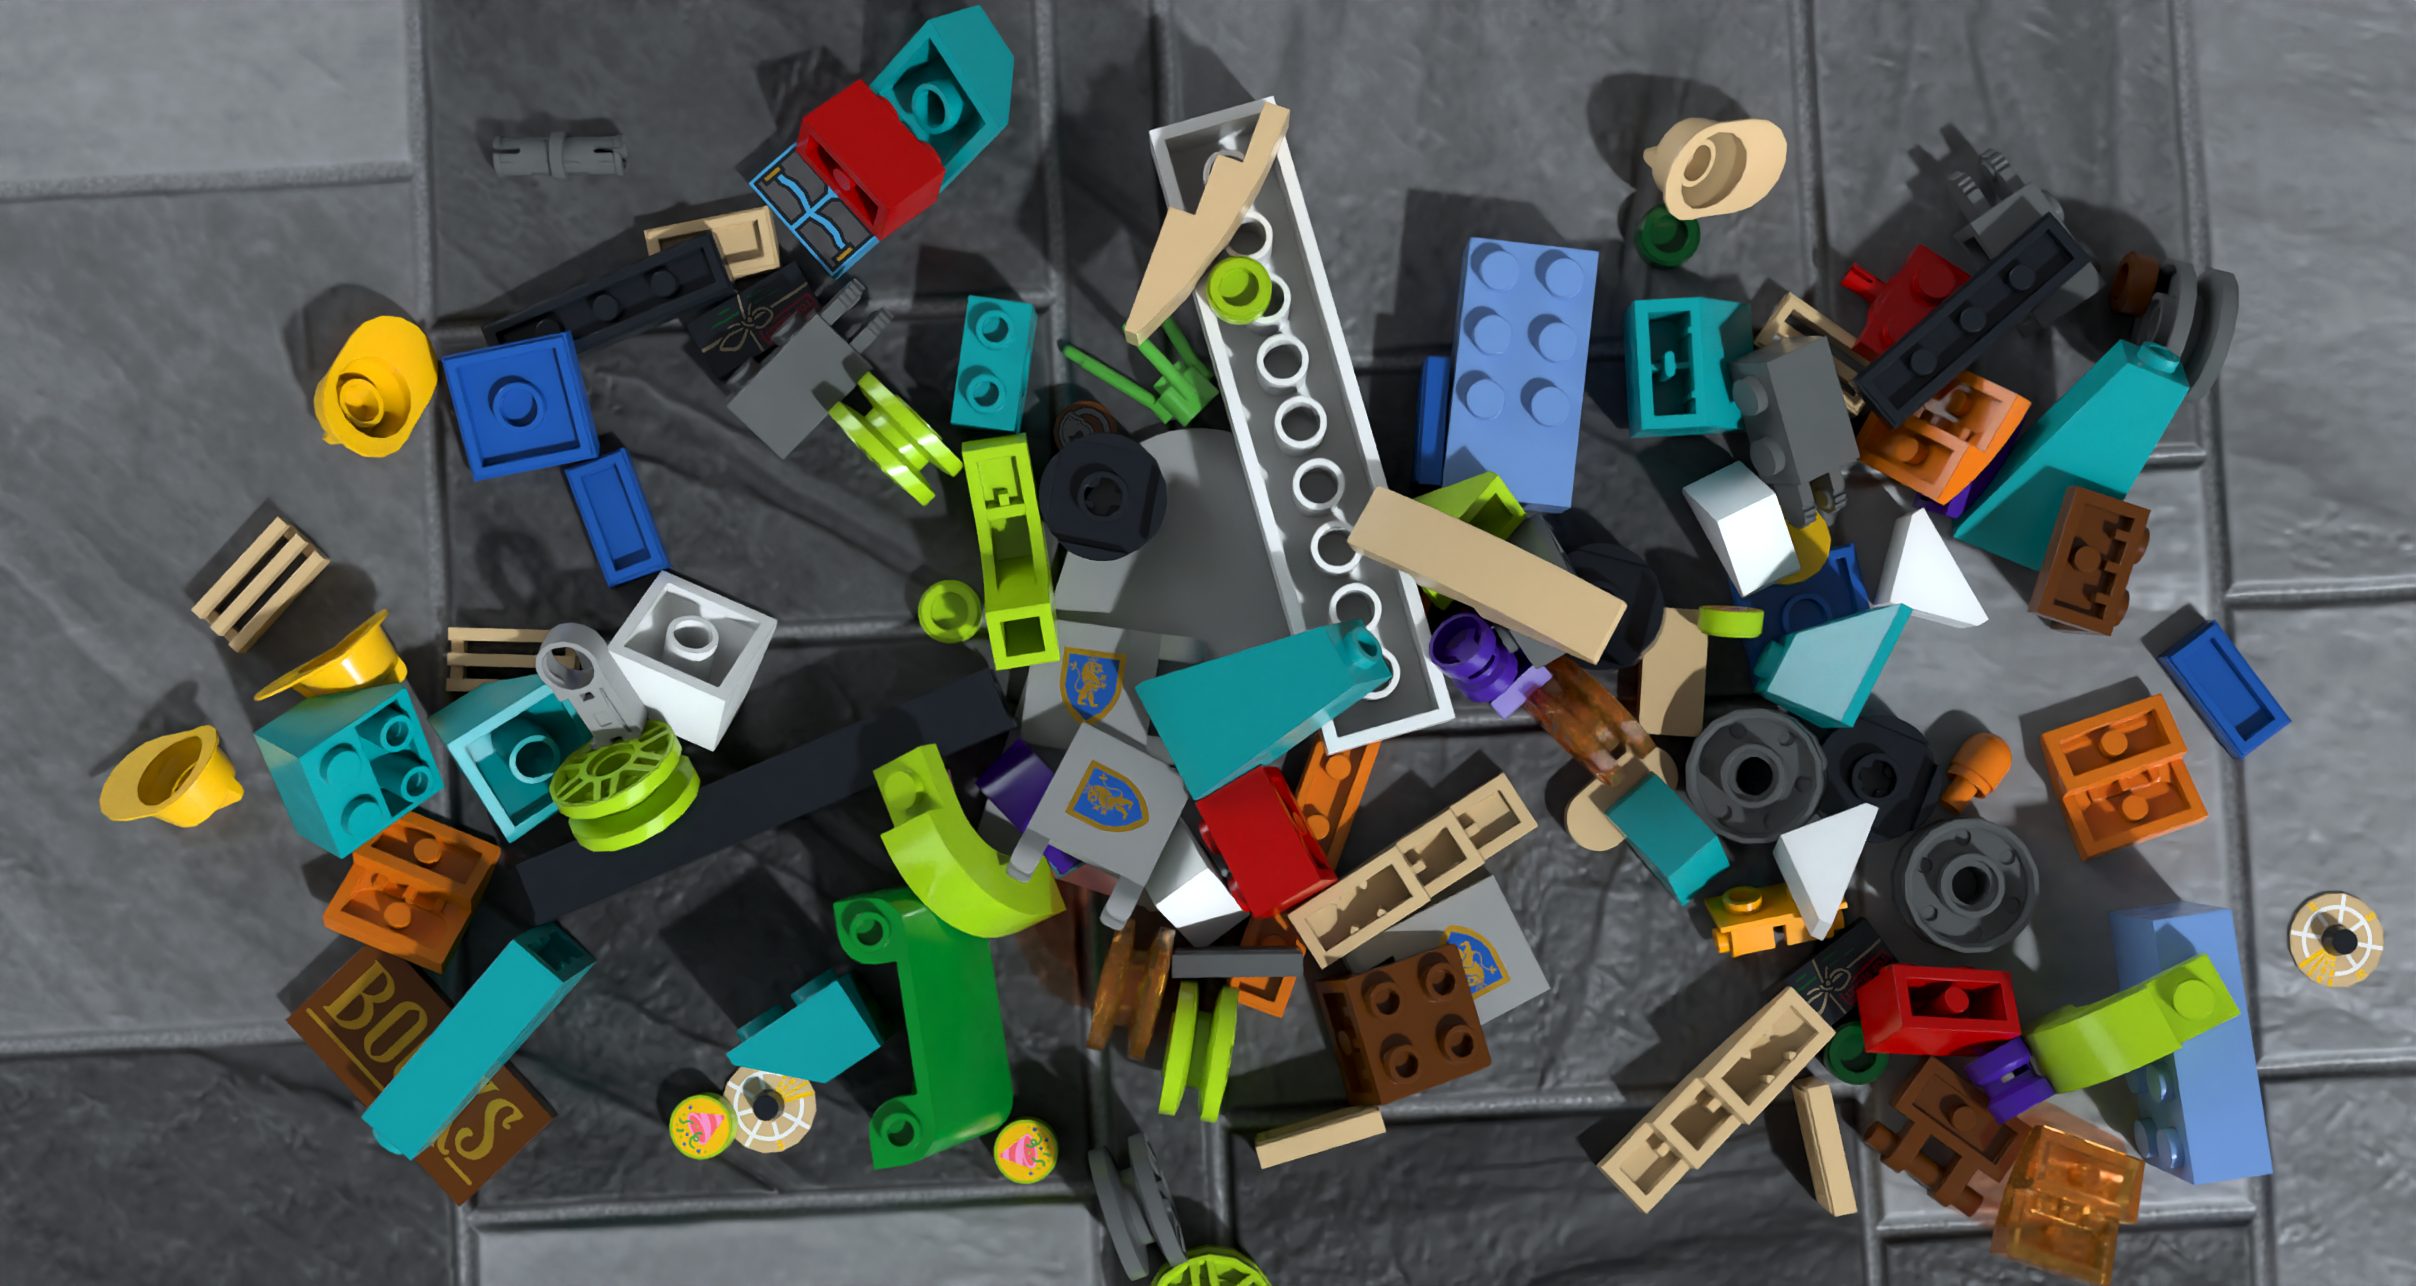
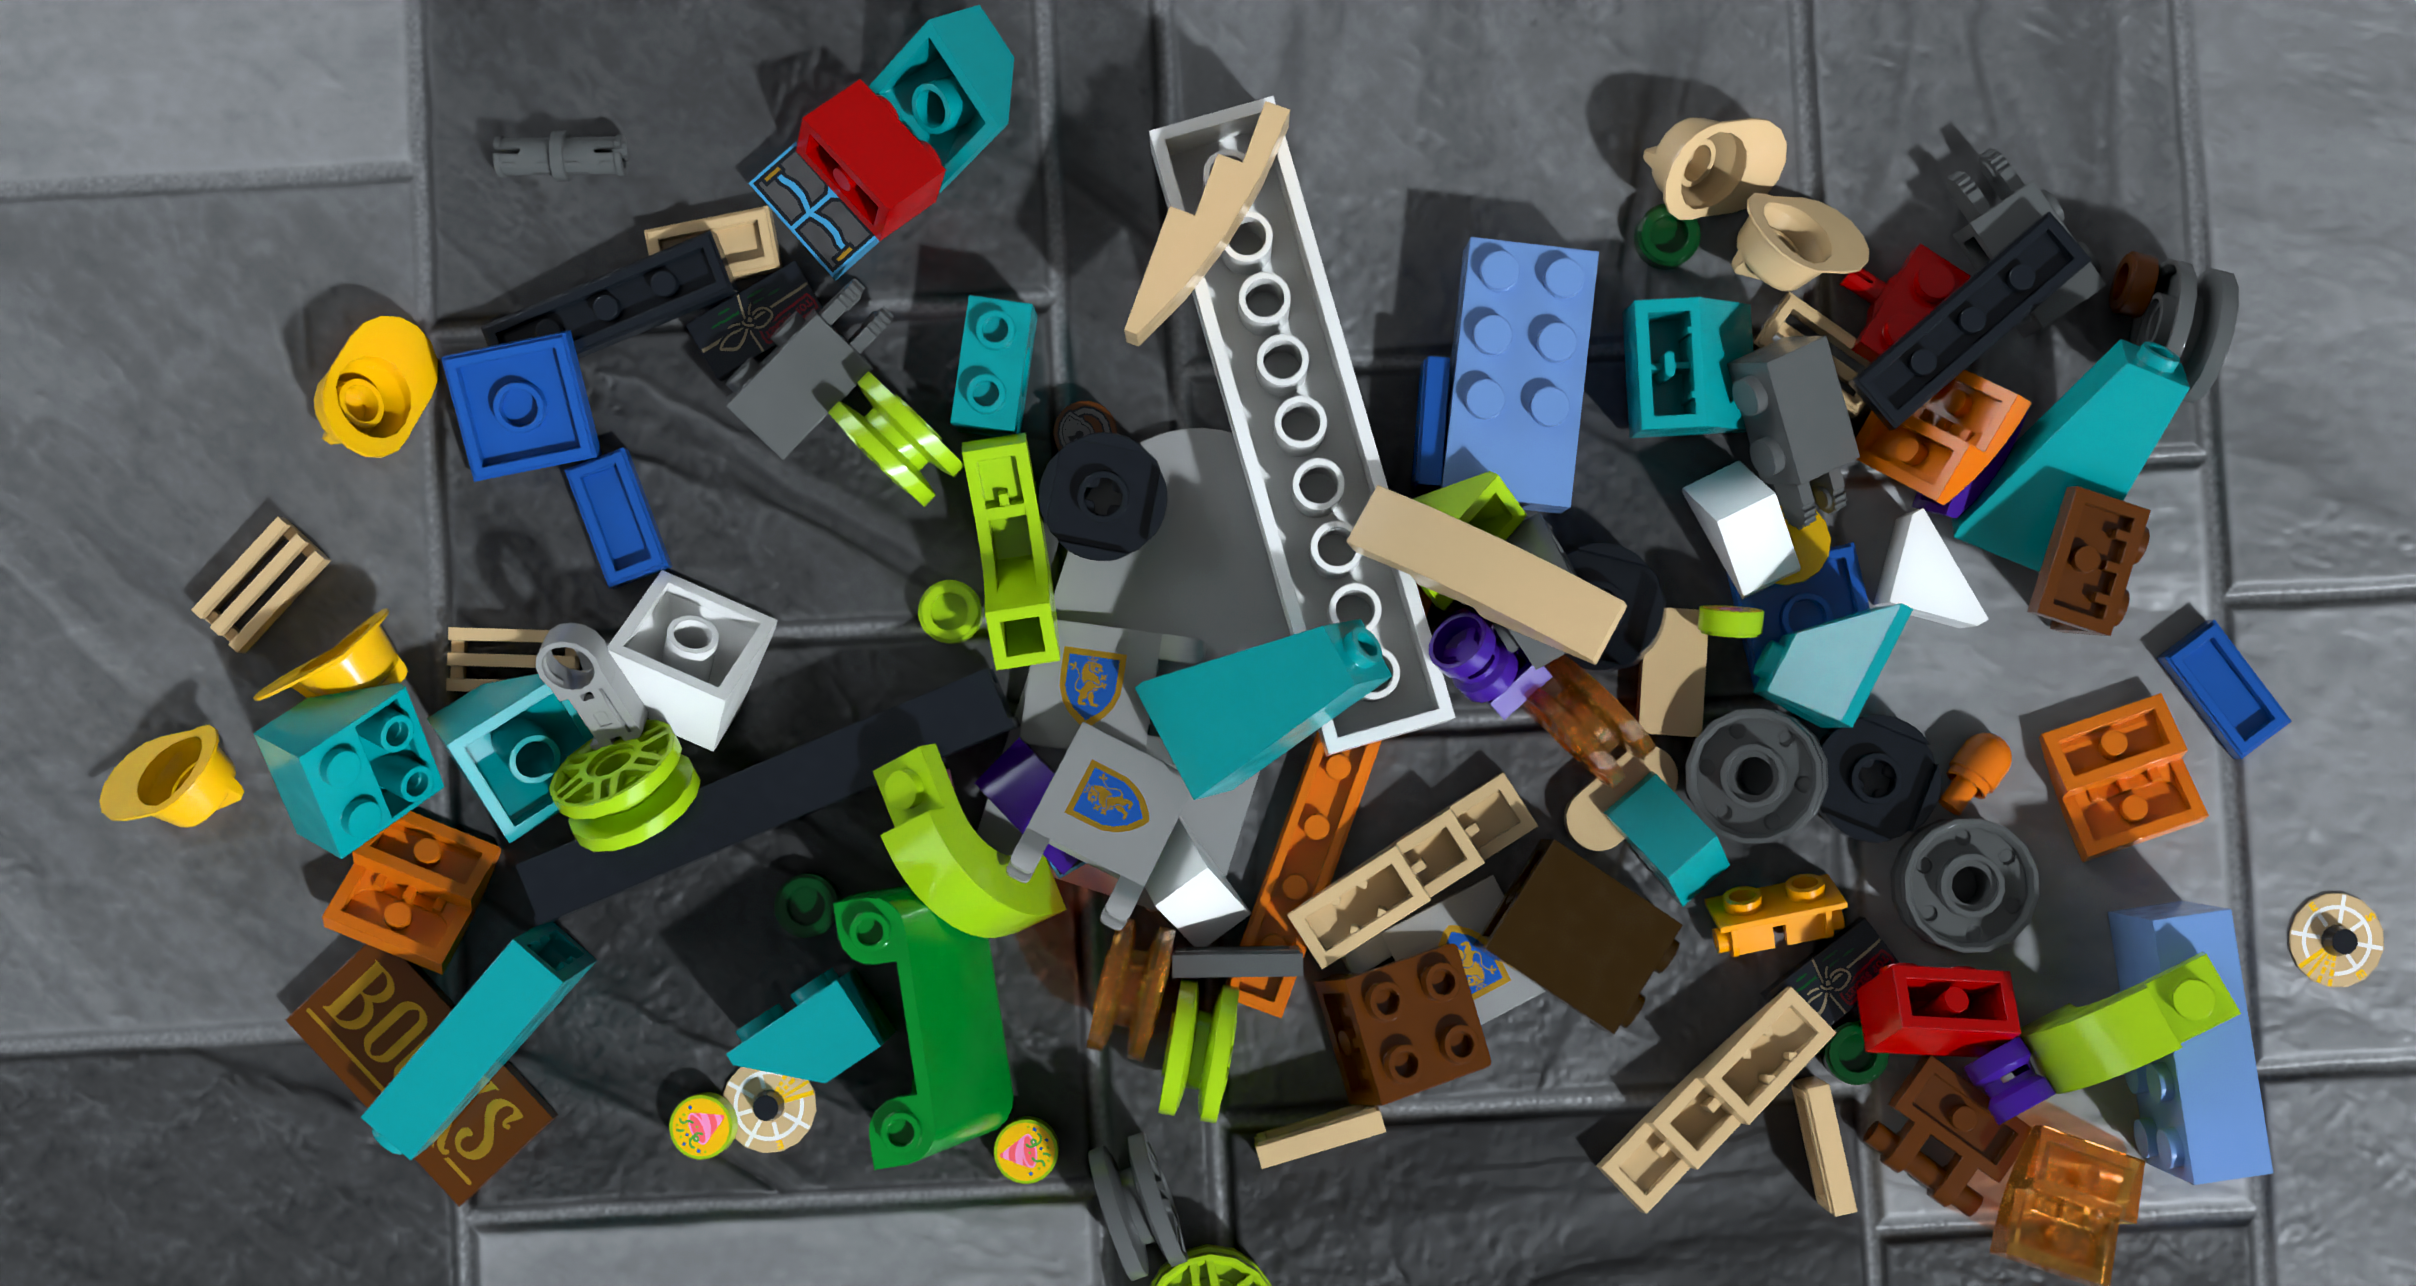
(806, 905): none -> dark green tile
(1181, 388): bright green plant -> none
(1238, 290): lime tile -> none
(1264, 842): red brick -> none
(1580, 936): none -> dark brown panel
(1795, 241): none -> tan piece
(1820, 863): white slope -> none

